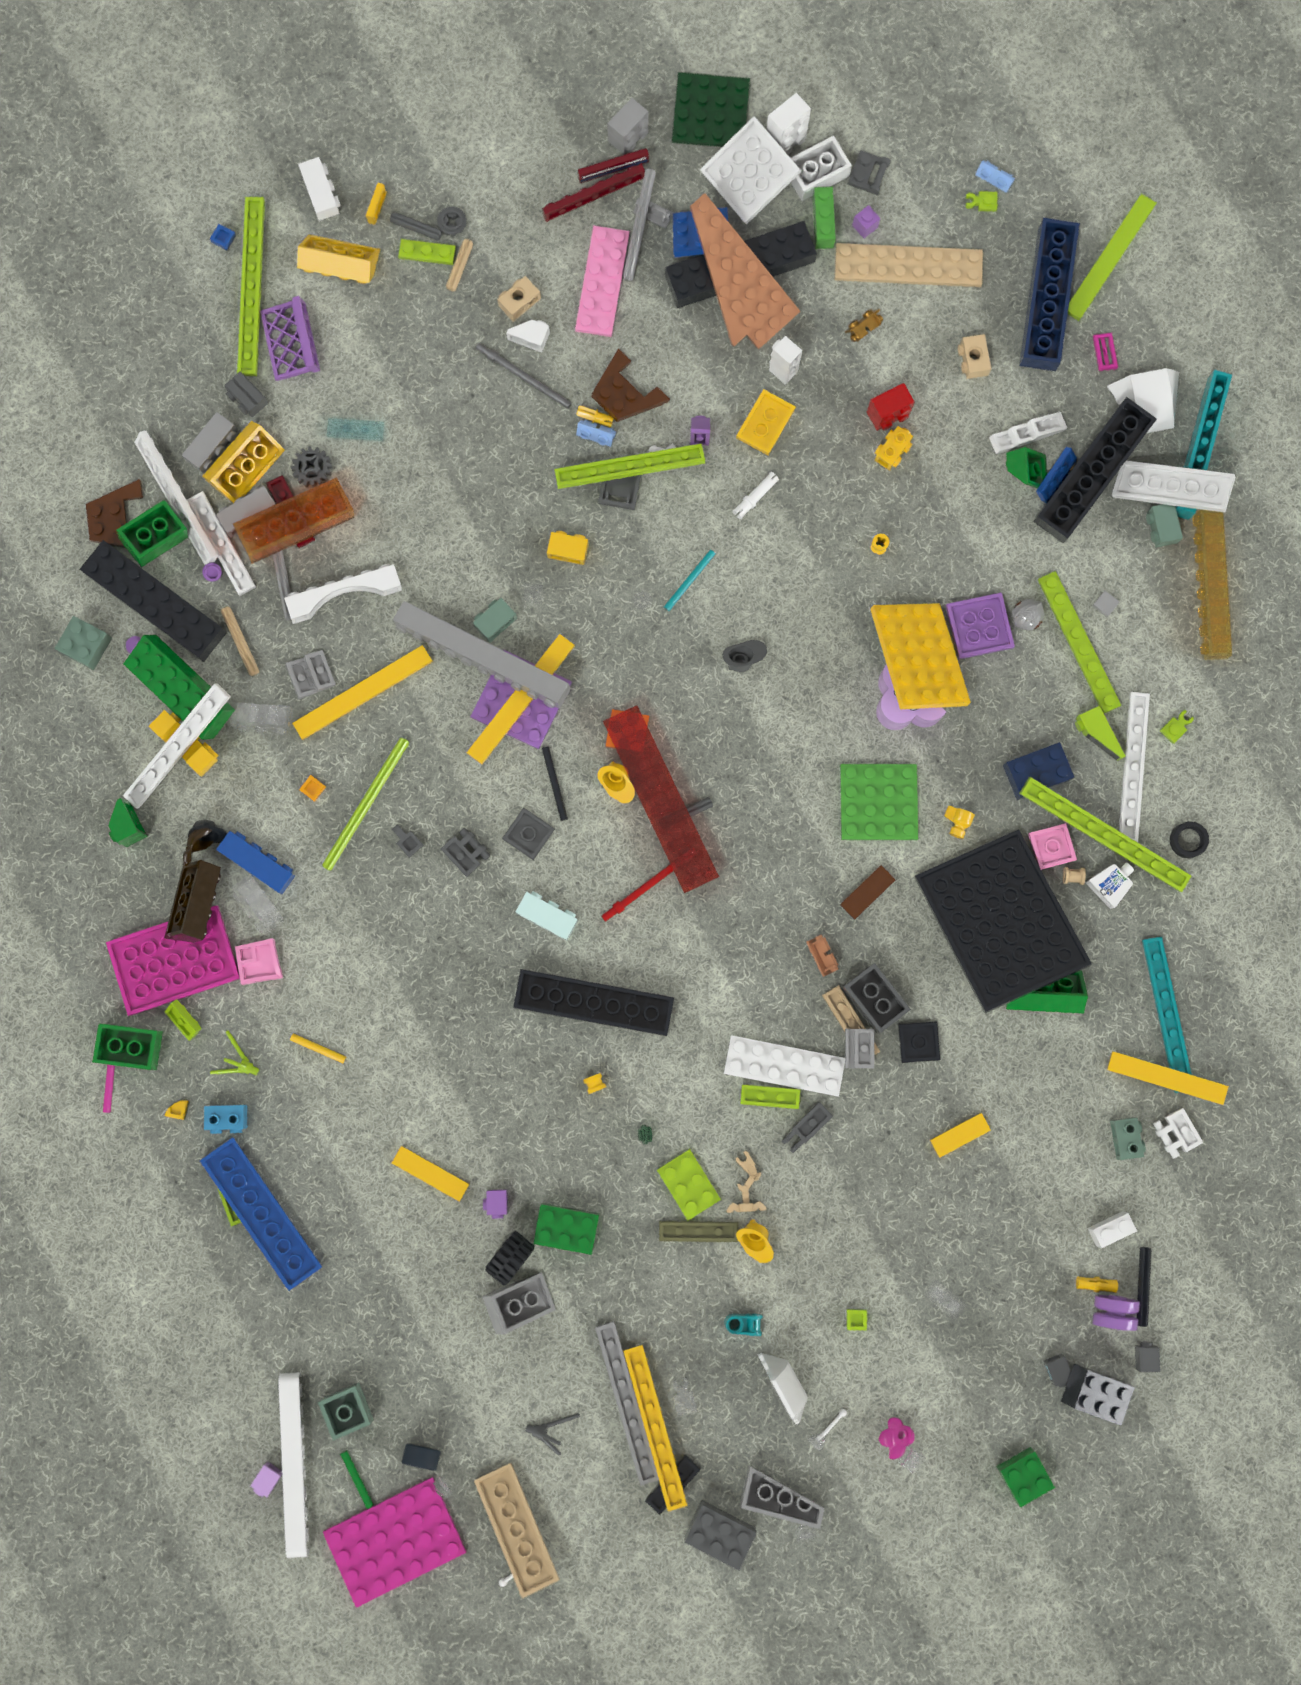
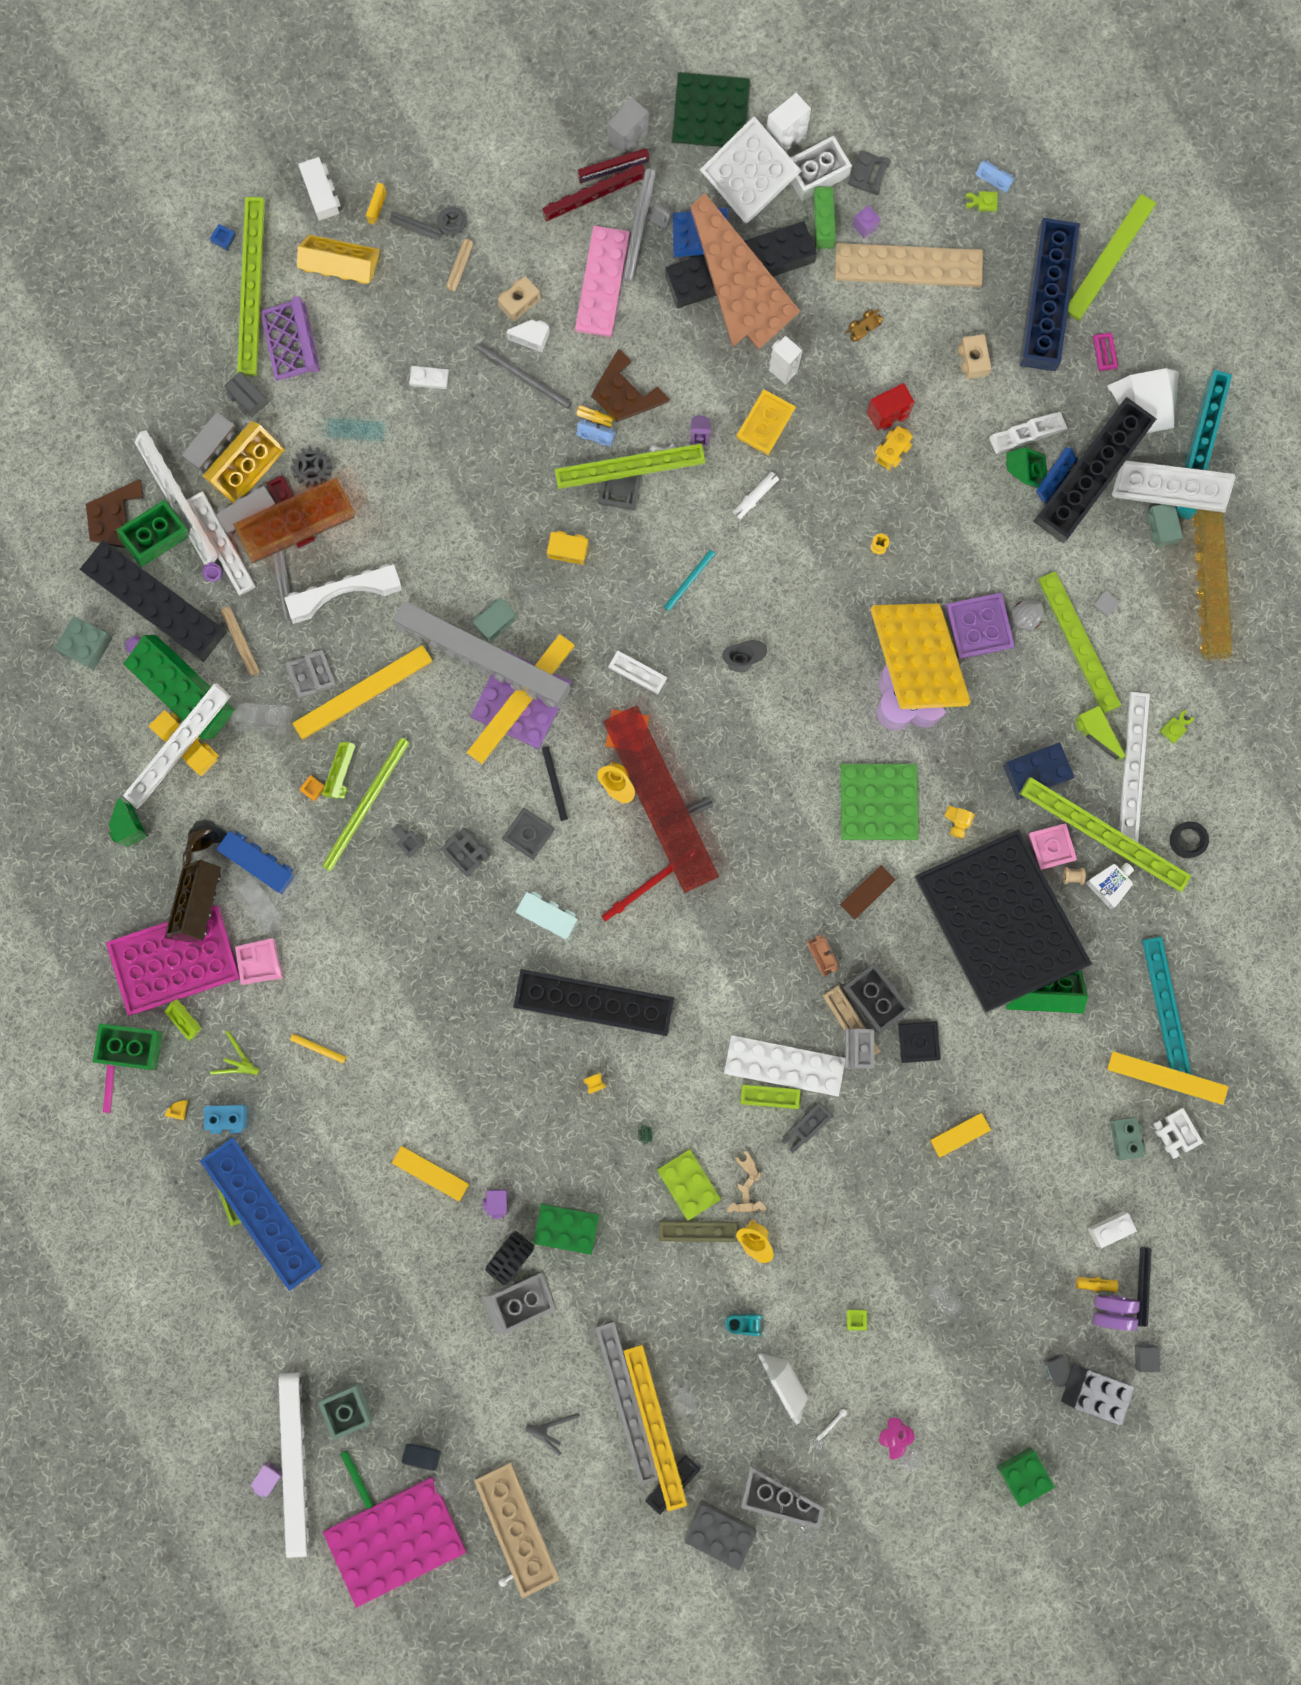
(333, 786): none -> lime hinge
(427, 252): lime plate -> none
(429, 377): none -> white plate
(637, 672): none -> white plate

